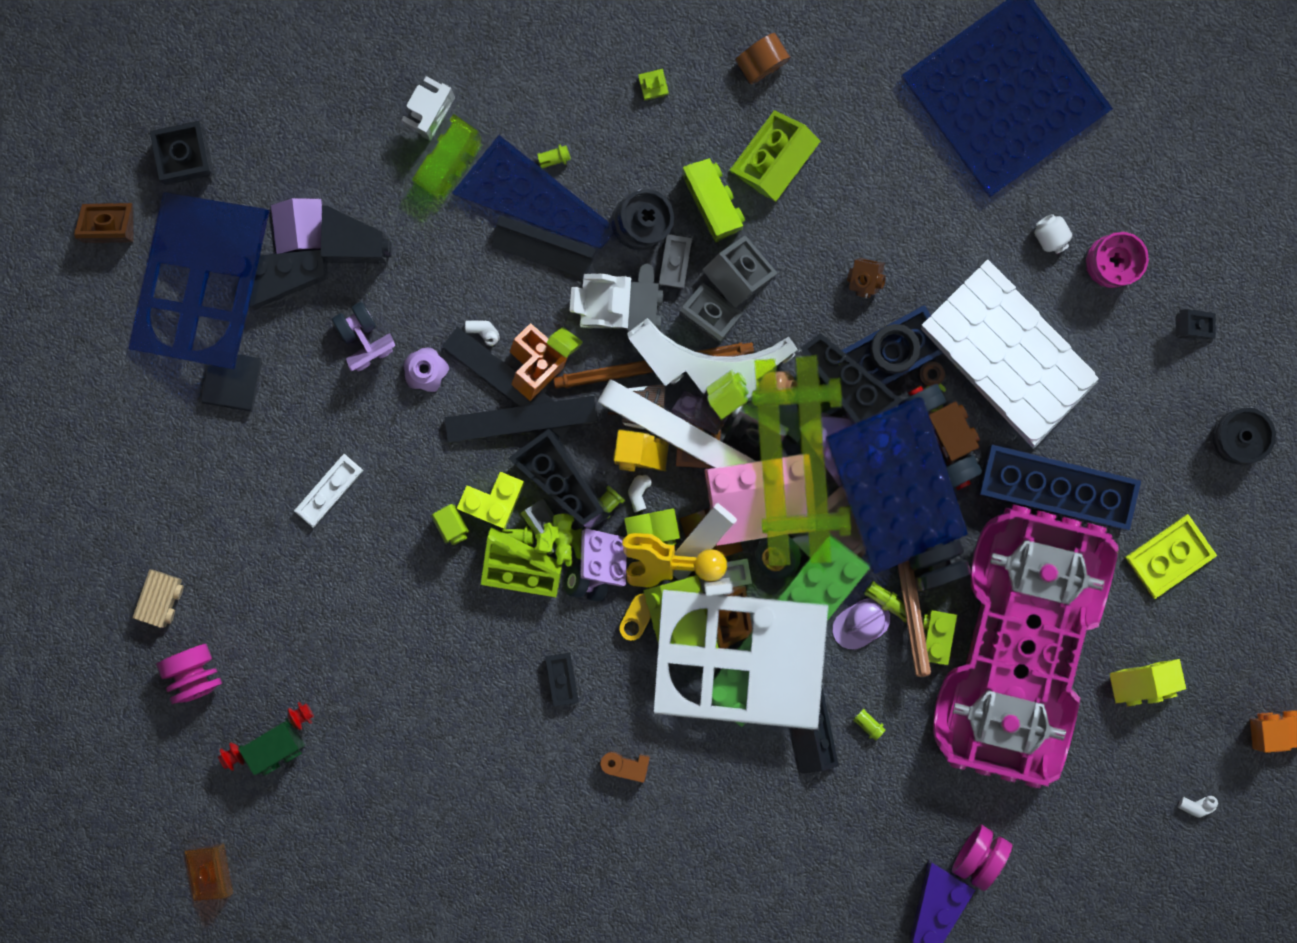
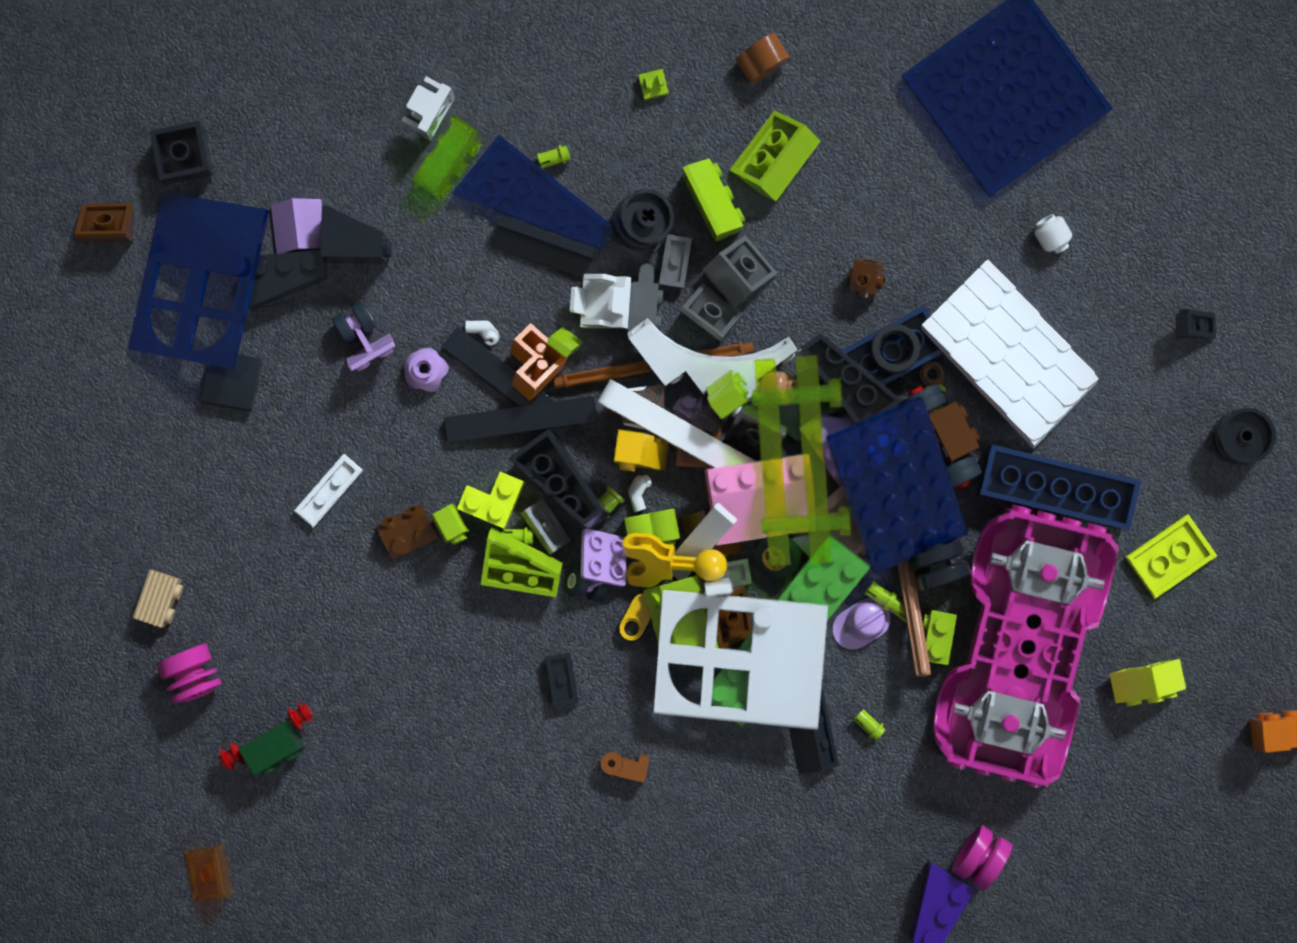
(406, 531): none -> reddish brown bracket
(563, 536): lime animal -> none
(1125, 248): dark pink wheel -> none
(1199, 808): white arm -> none

